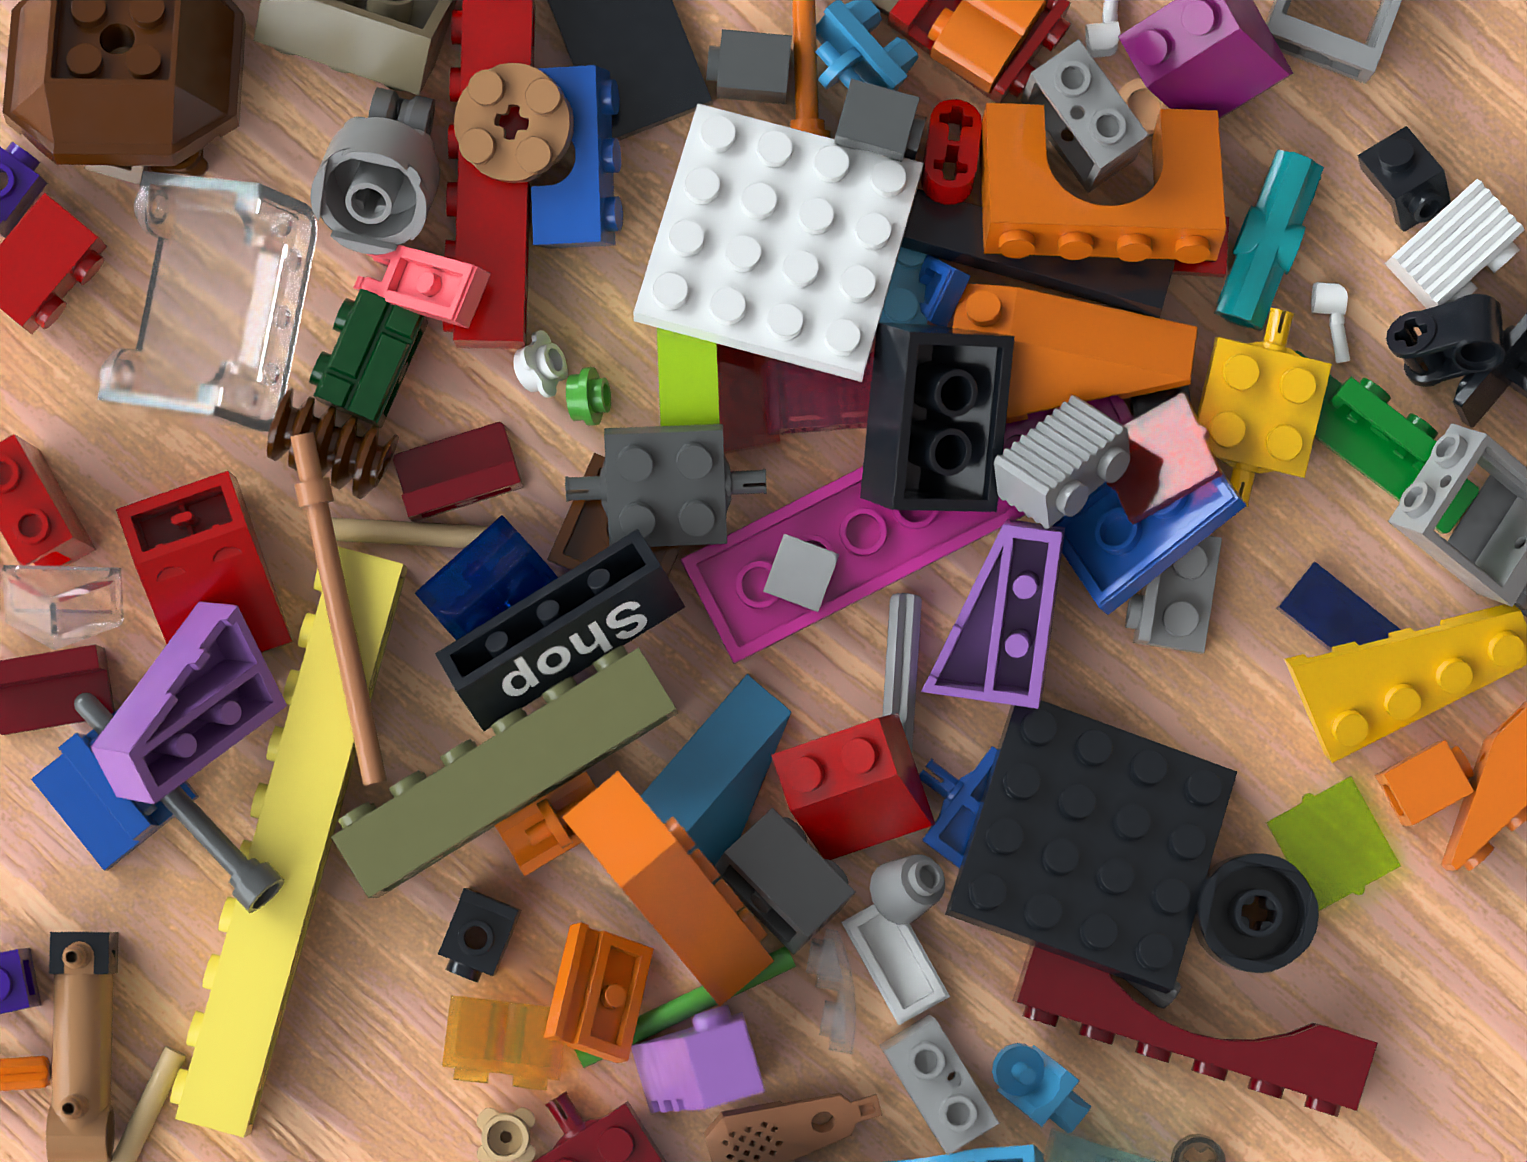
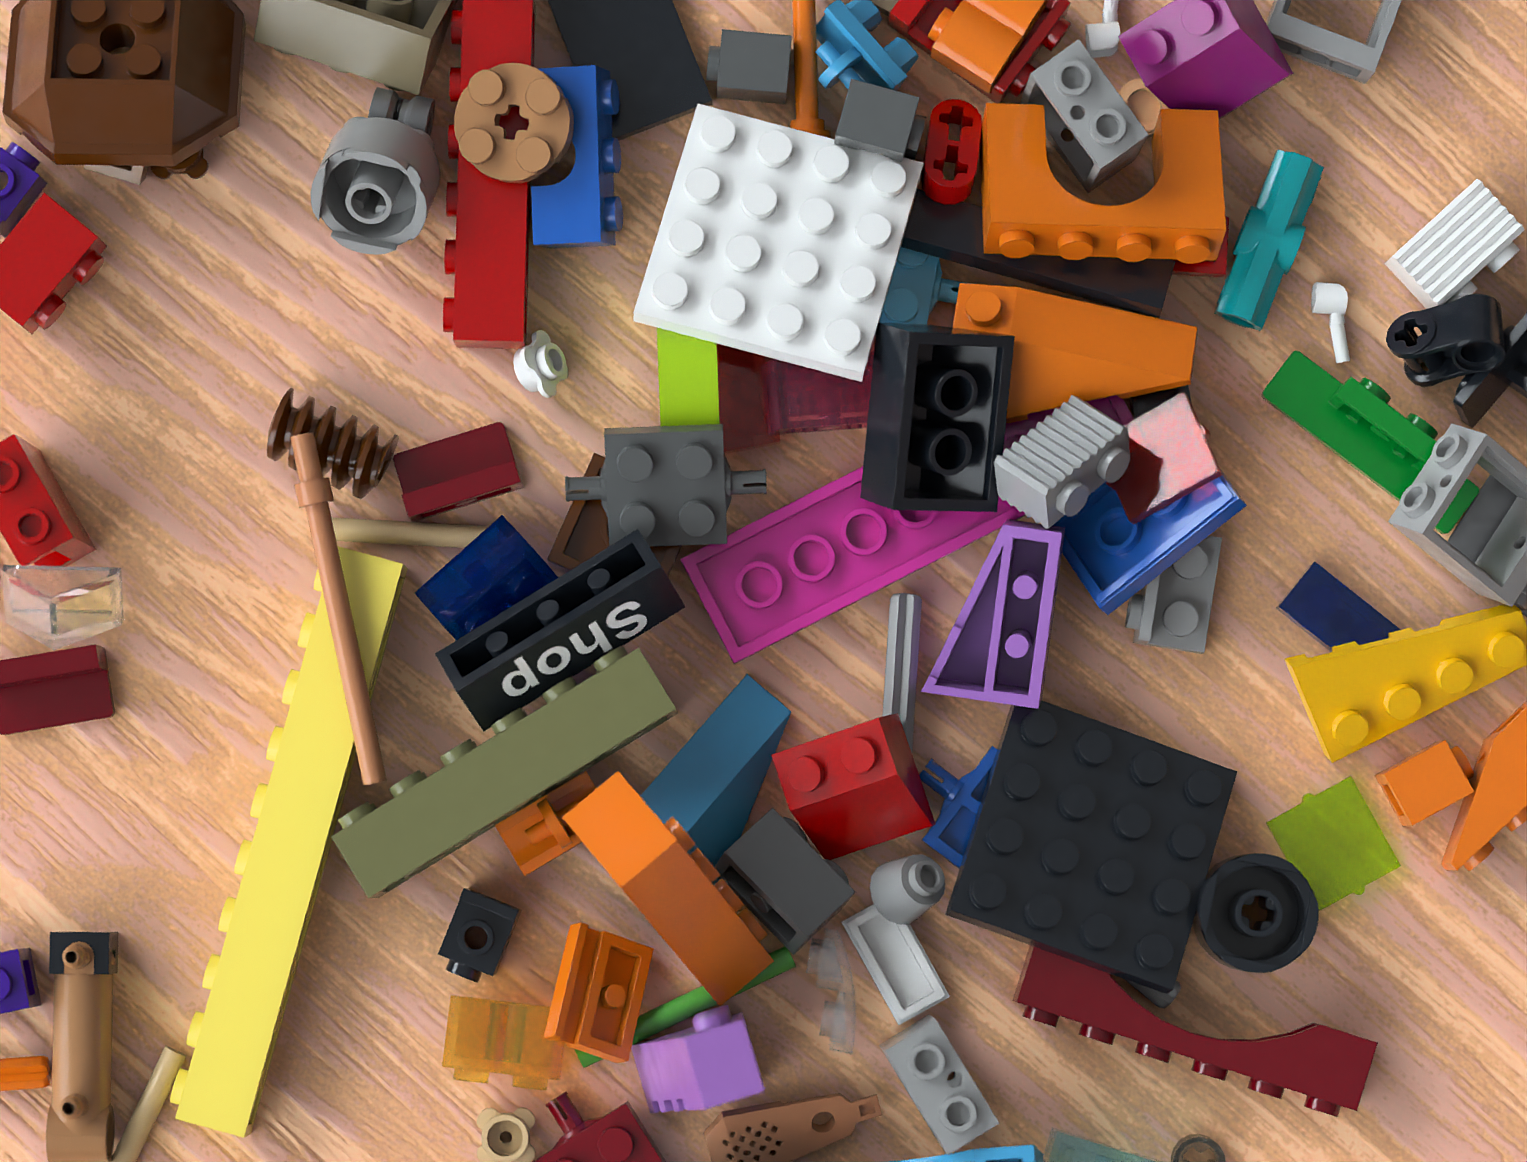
(86, 802): blue bracket -> none
(188, 706): medium lavender wedge -> none
(204, 549): red slope -> none
(217, 301): clear windscreen -> none
(252, 881): dark grey piece -> none
(368, 358): dark green brick -> none
(428, 284): coral hinge -> none
(588, 396): bright green plate -> none
(801, 572): light grey slope -> none
(942, 290): blue tile -> none
(1038, 1086): dark azure hips -> none
(1262, 404): yellow plate -> none
(1406, 178): black bracket -> none

